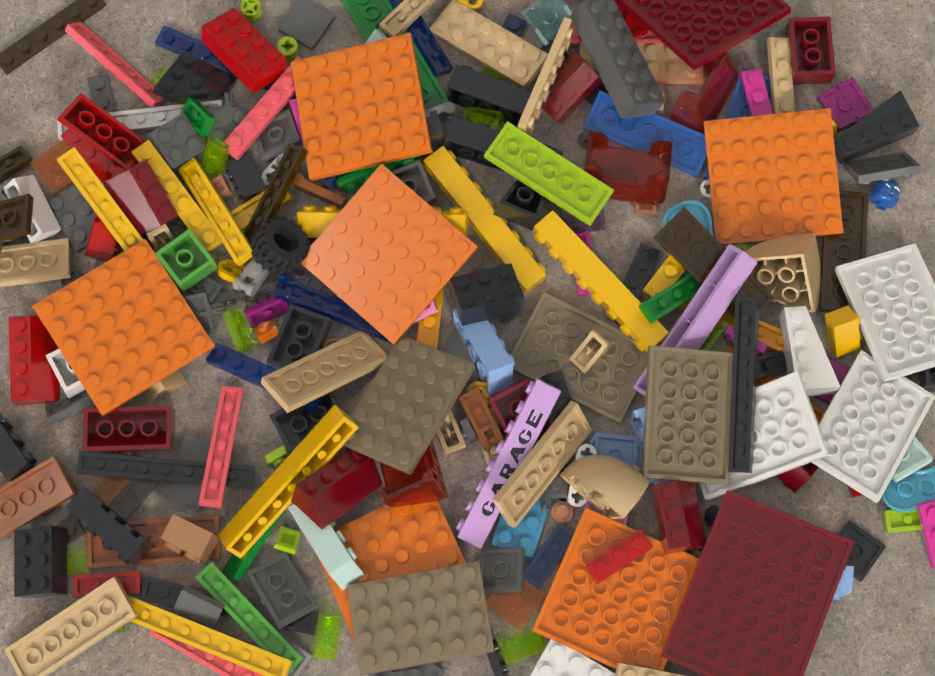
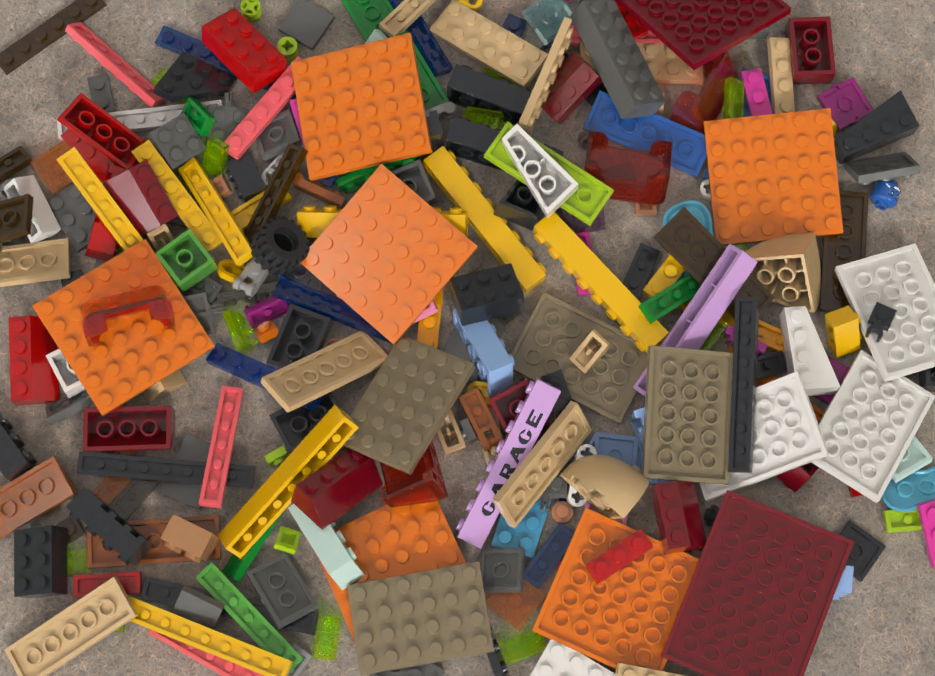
(98, 311): none -> clear red windscreen
(541, 173): none -> white wedge
(733, 98): none -> clear neon green plate
(880, 320): none -> black plate

